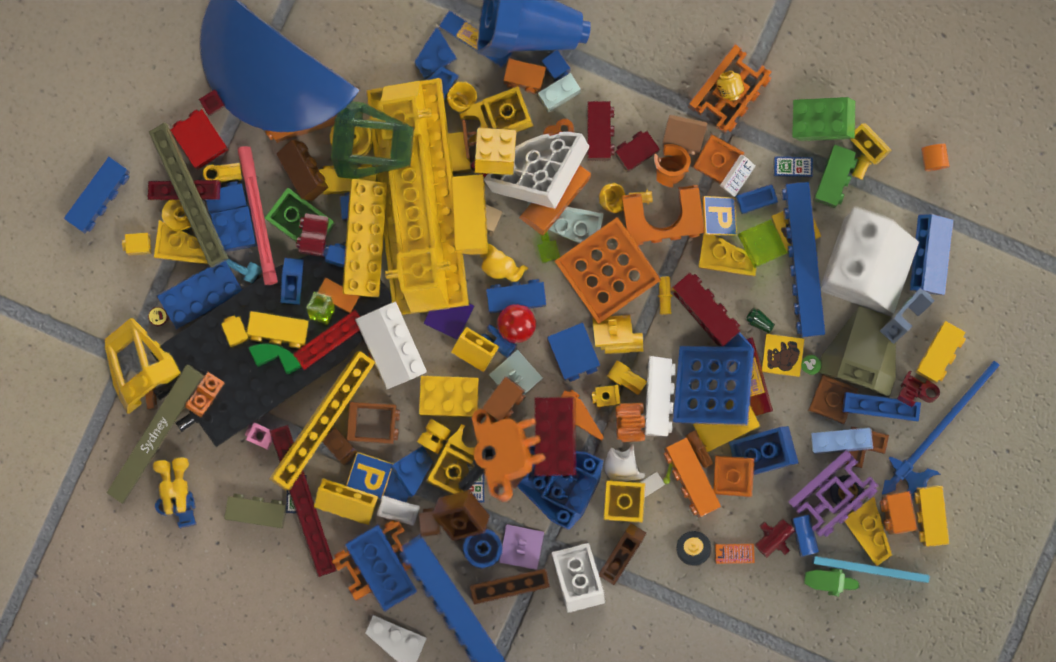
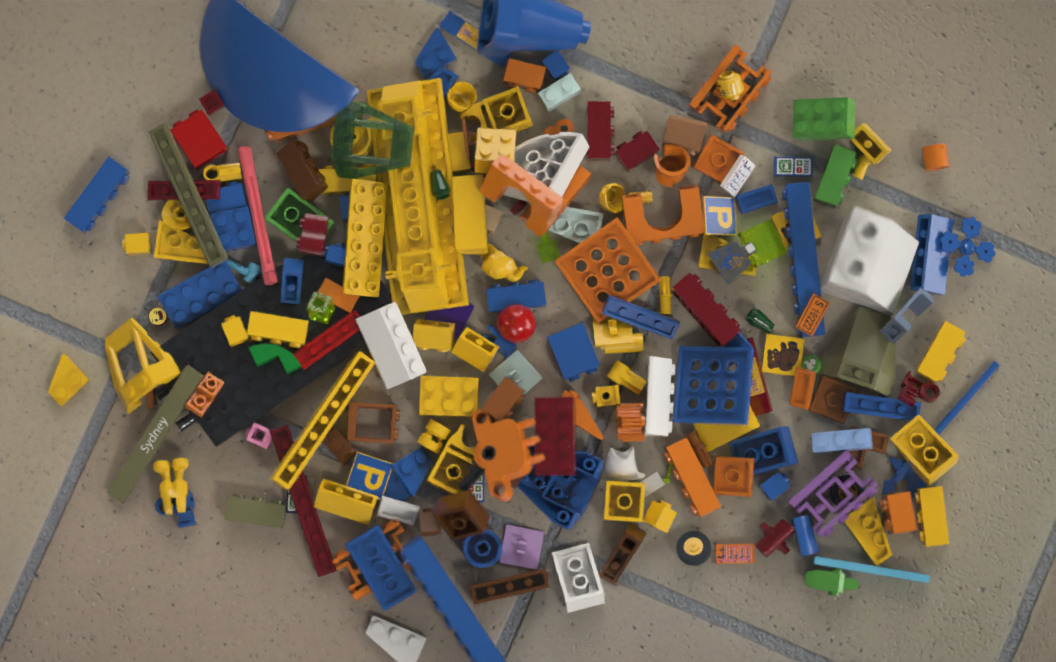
(66, 380): none -> yellow wing
(433, 335): none -> yellow brick
(440, 187): none -> dark green cone
(518, 207): none -> dark red tile
(543, 200): none -> orange arch
(640, 317): none -> blue tile
(660, 515): none -> yellow brick
(732, 259): none -> torso
(775, 486): none -> blue brick
(802, 388): none -> orange tile
(812, 315): none -> orange tile
(924, 450): none -> yellow slope
(967, 246): none -> blue plant

